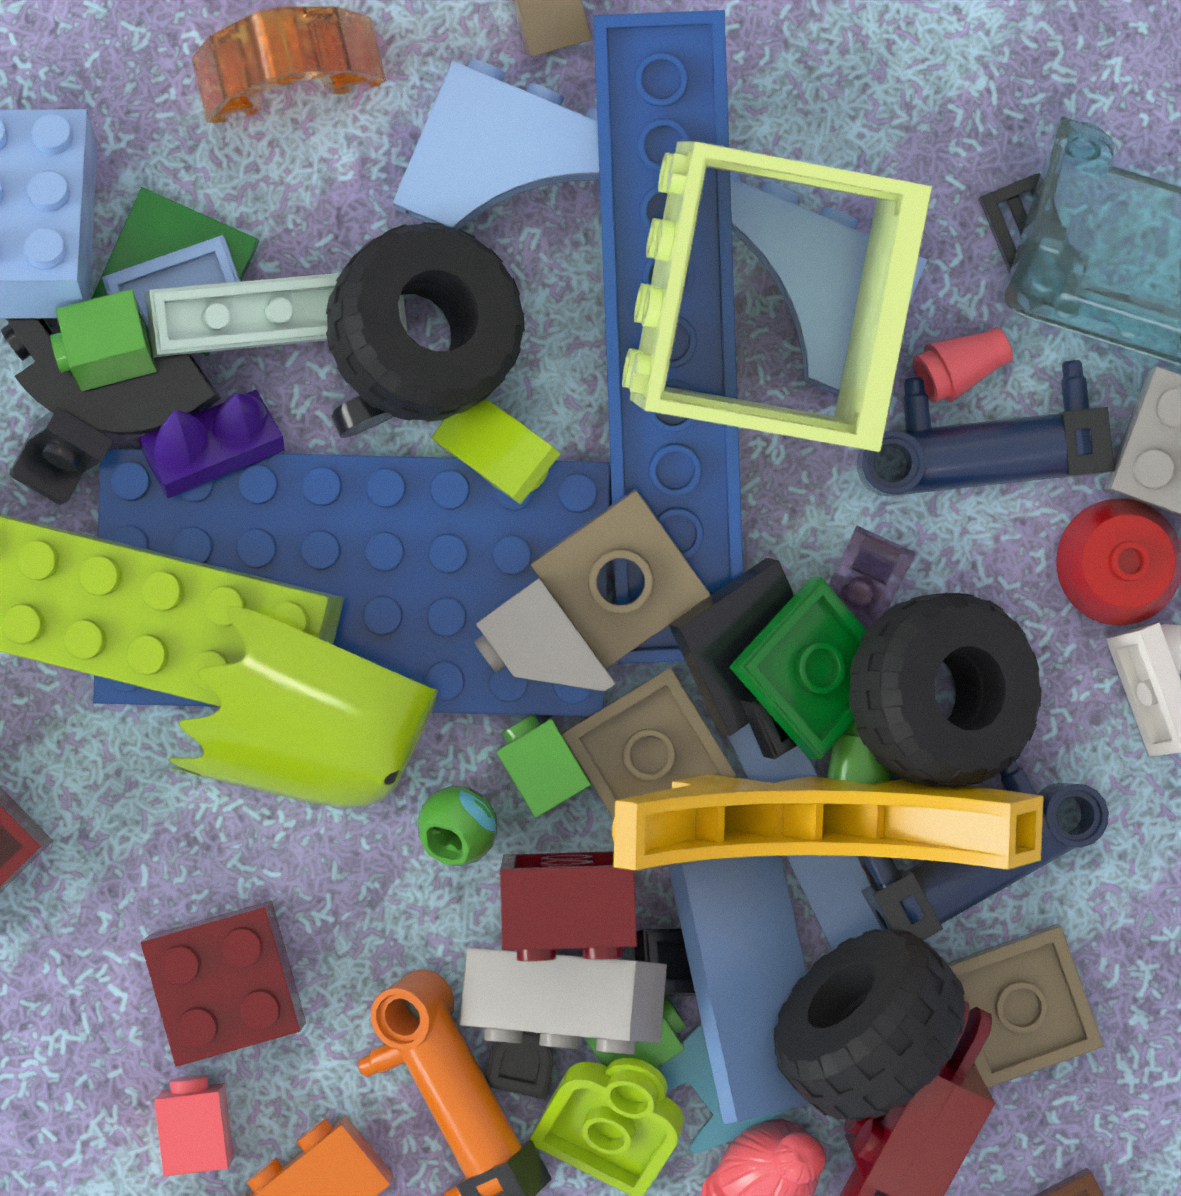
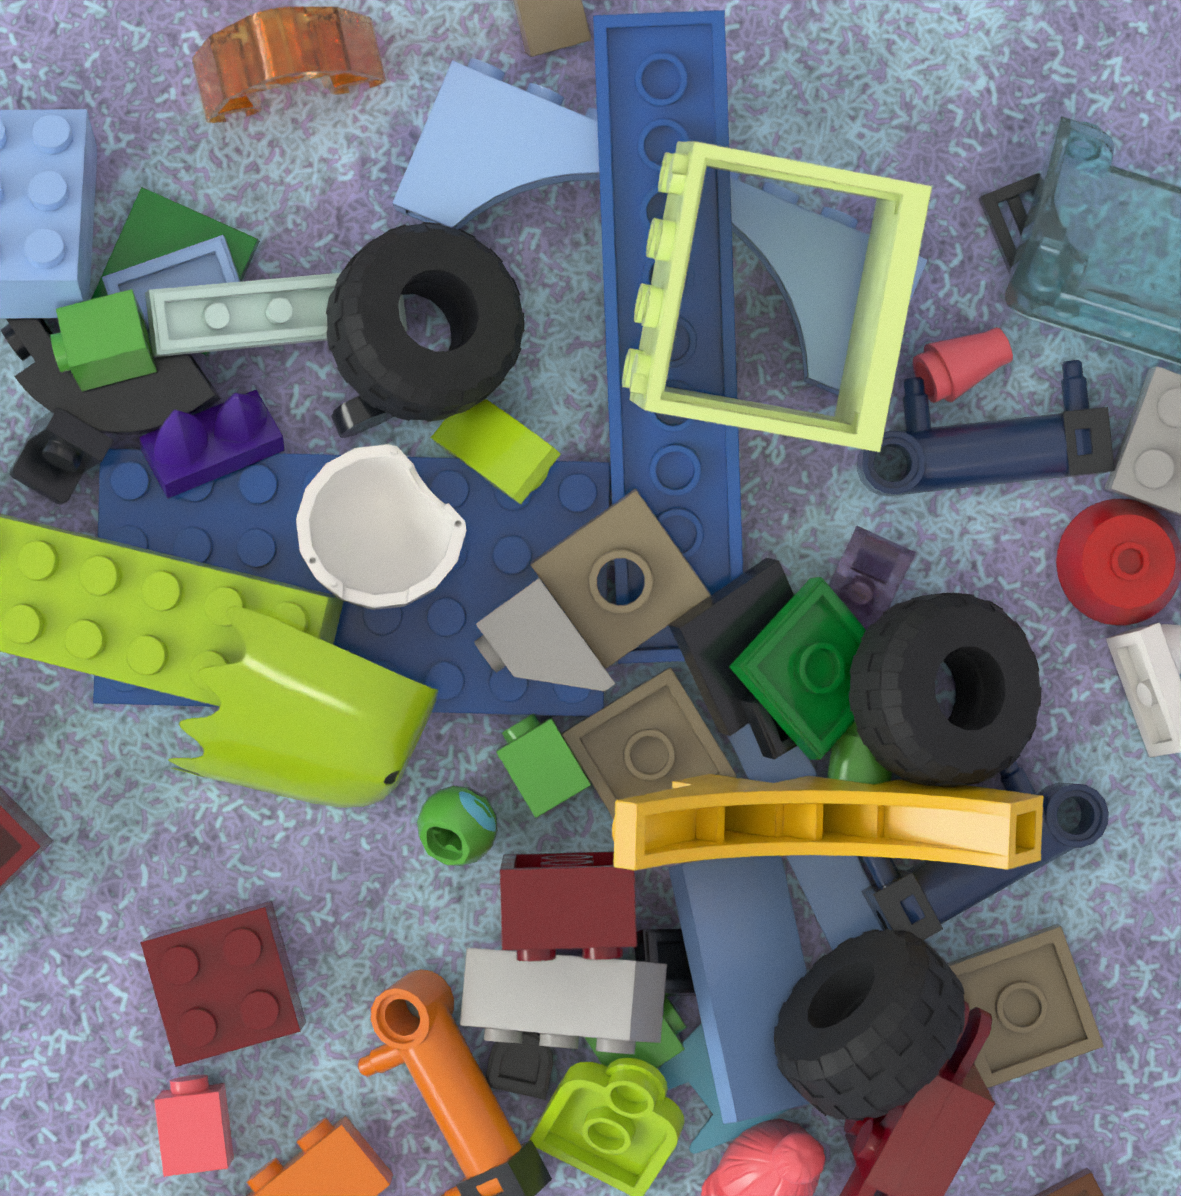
(377, 529): none -> white cylinder

